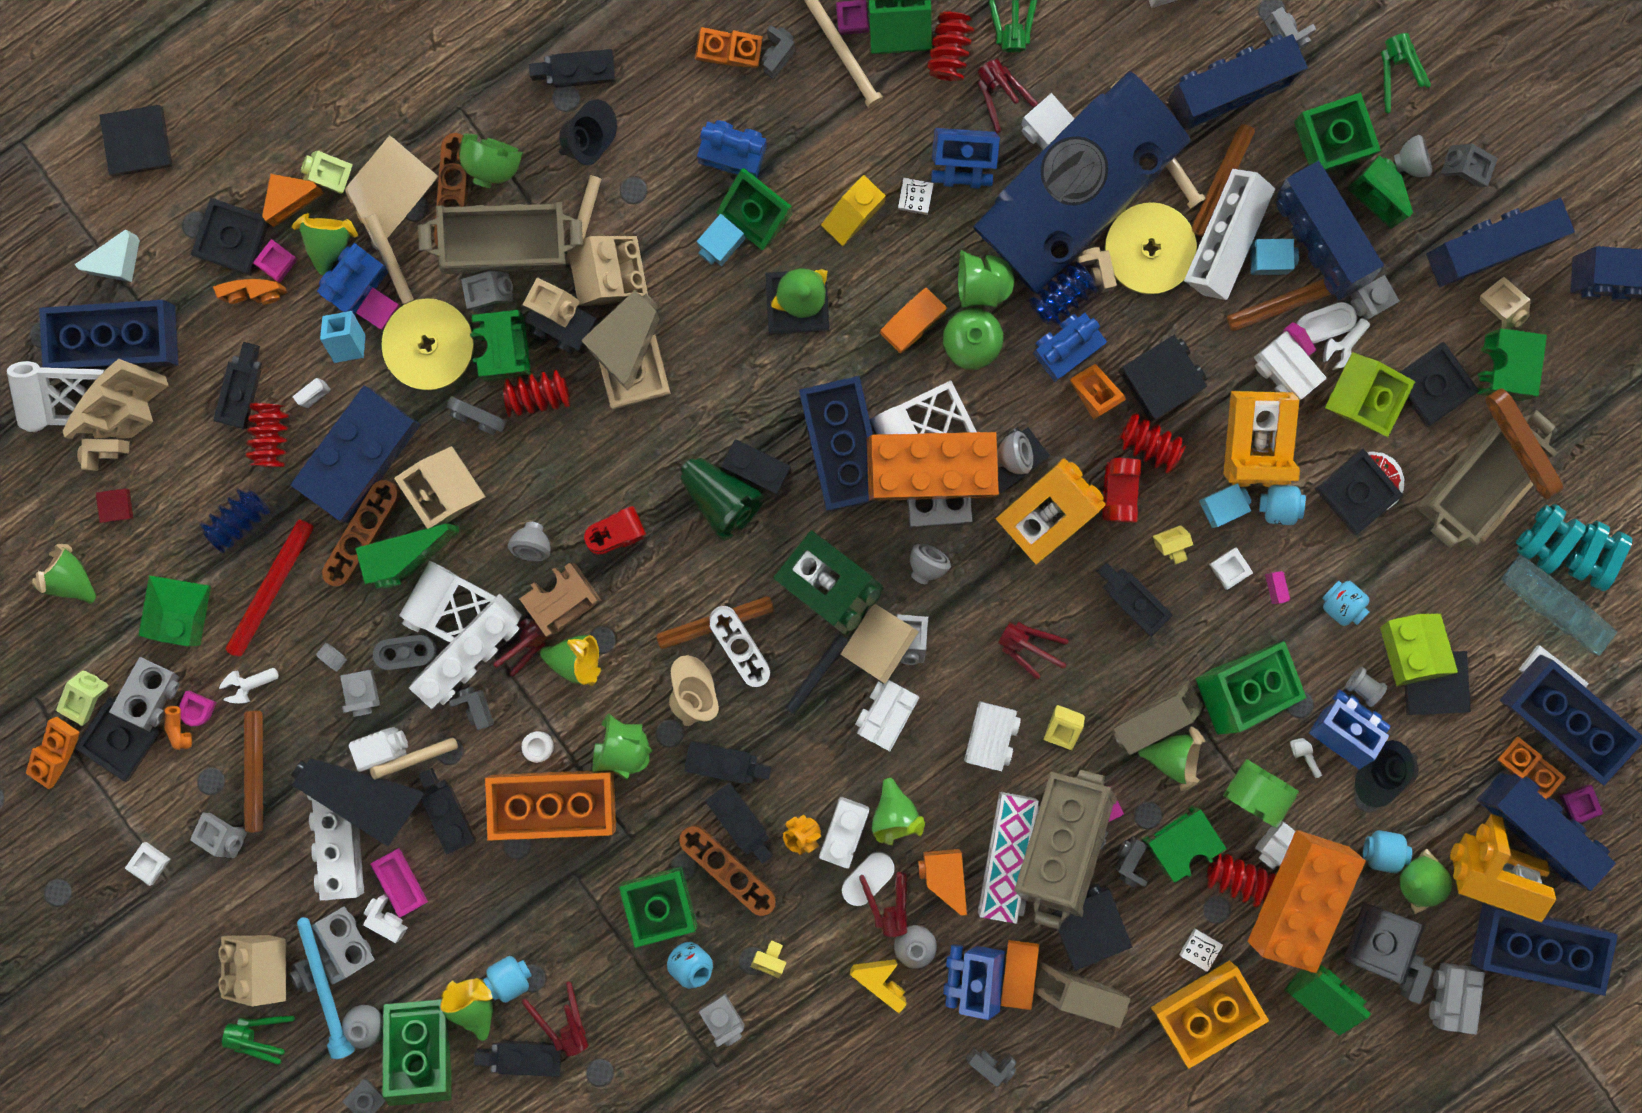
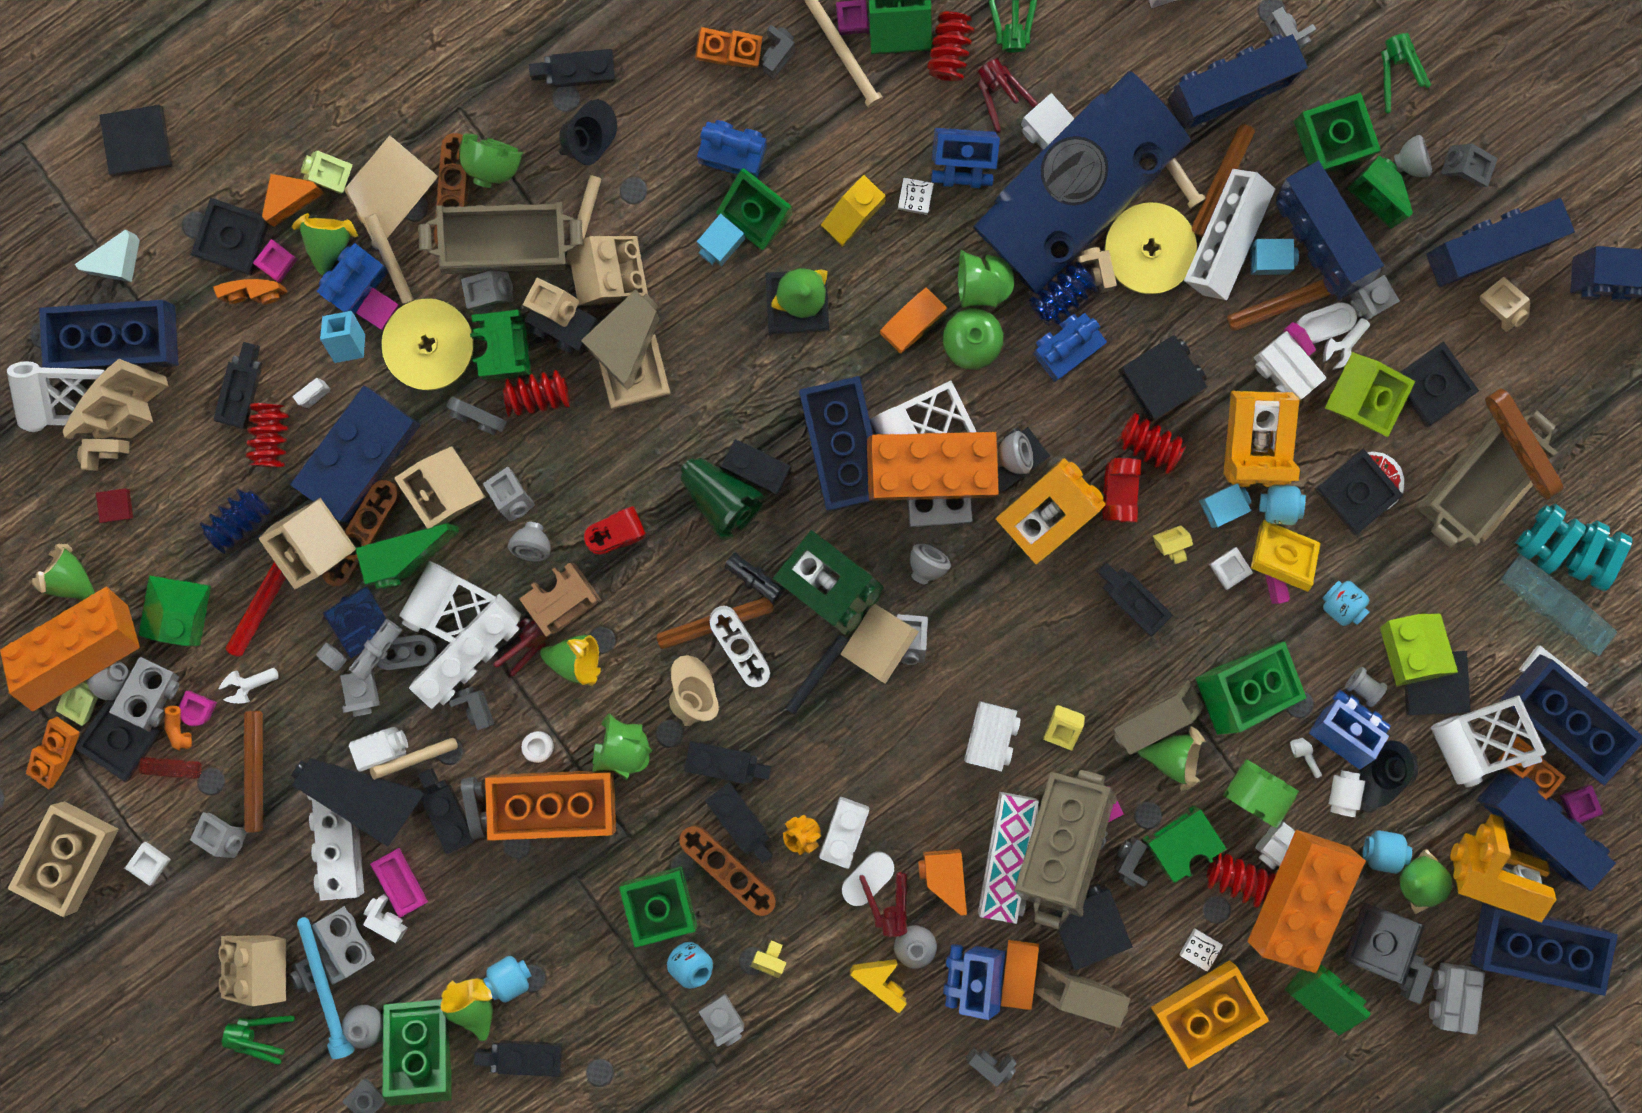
(63, 858): none -> tan brick
(69, 649): none -> orange brick
(109, 681): none -> light grey brick
(170, 768): none -> clear red axle
(306, 543): none -> tan slope
(355, 620): none -> clear blue piece
(375, 649): none -> light grey pin
(473, 794): none -> dark grey plate
(508, 494): none -> light grey bracket
(572, 1035): dark red plant -> none
(754, 577): none -> black pin
(887, 714): white brick -> none
(895, 815): bright green hat -> none
(1016, 639): dark red plant -> none
(1096, 391): orange slope -> none
(1285, 555): none -> yellow tile
(1346, 793): none -> white brick
(1467, 756): none -> white piece
(1516, 363): green piece -> none

